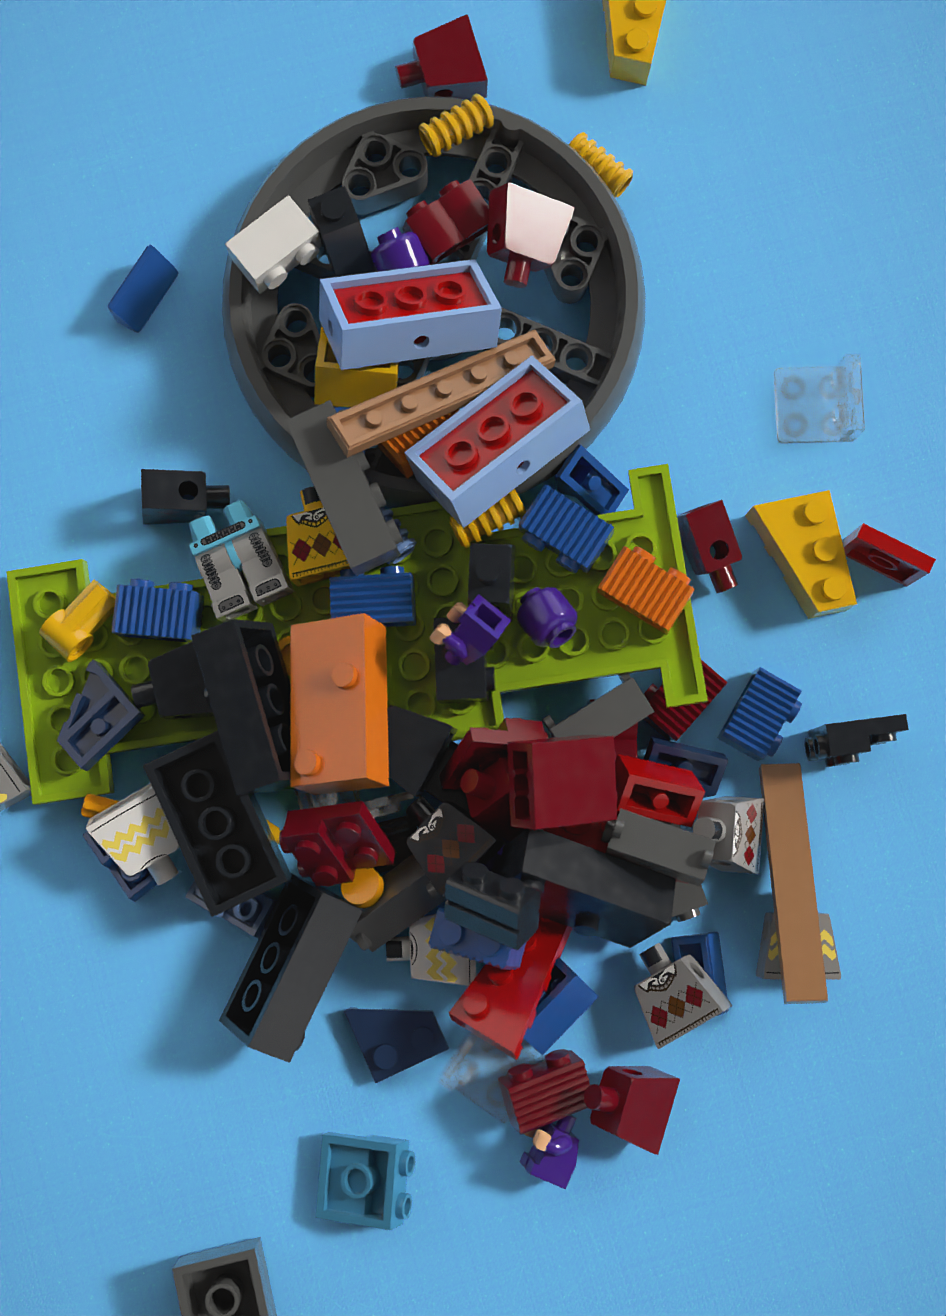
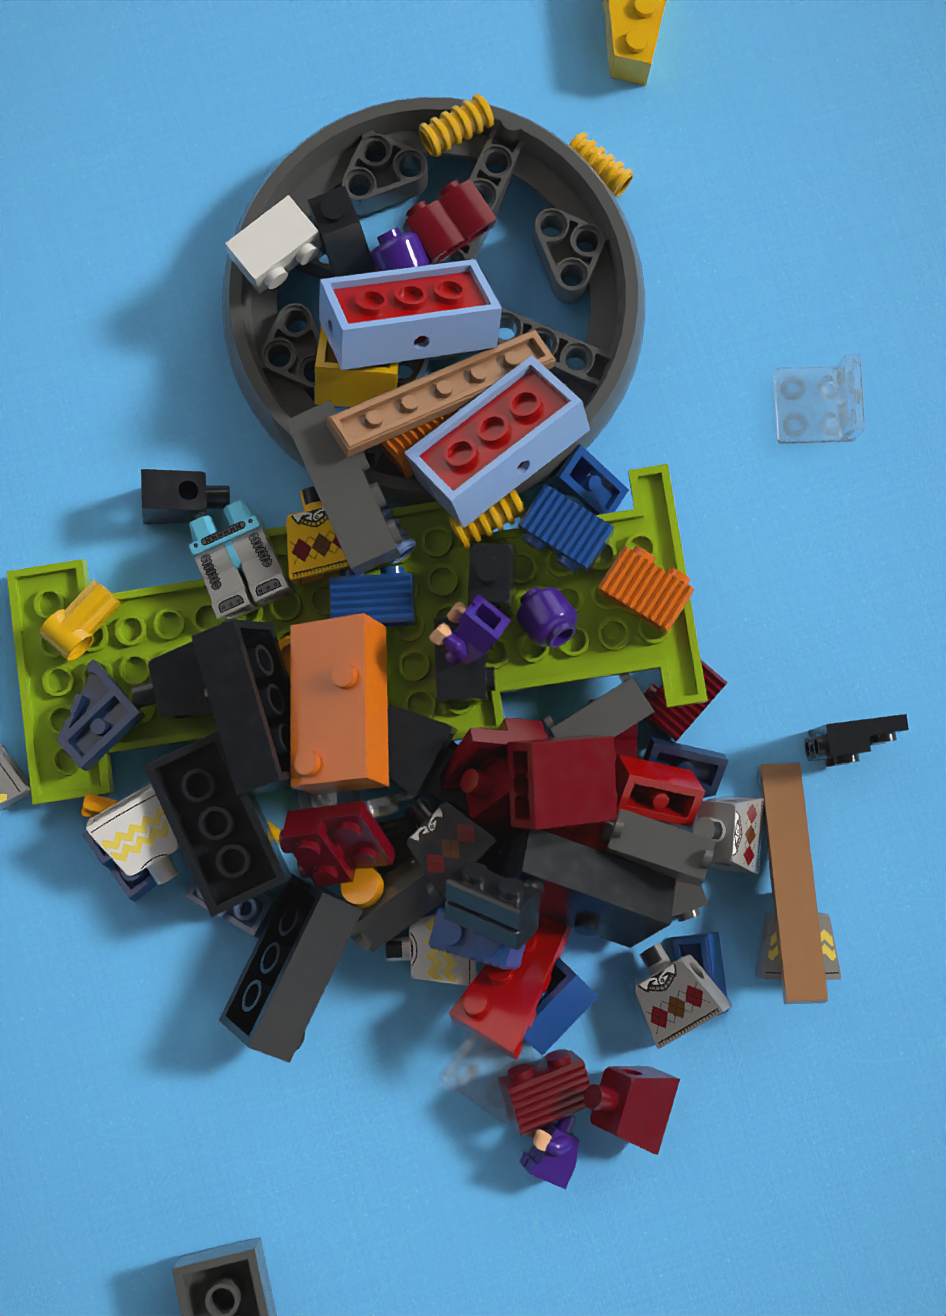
(142, 289): blue slope -> none
(157, 612): blue brick -> none
(364, 1180): dark azure plate -> none
(395, 1038): dark blue wing -> none
(446, 62): dark red torso -> none
(525, 231): torso -> none
(707, 527): dark red torso -> none
(760, 715): blue brick -> none
(808, 550): yellow wedge -> none
(887, 555): red tile -> none

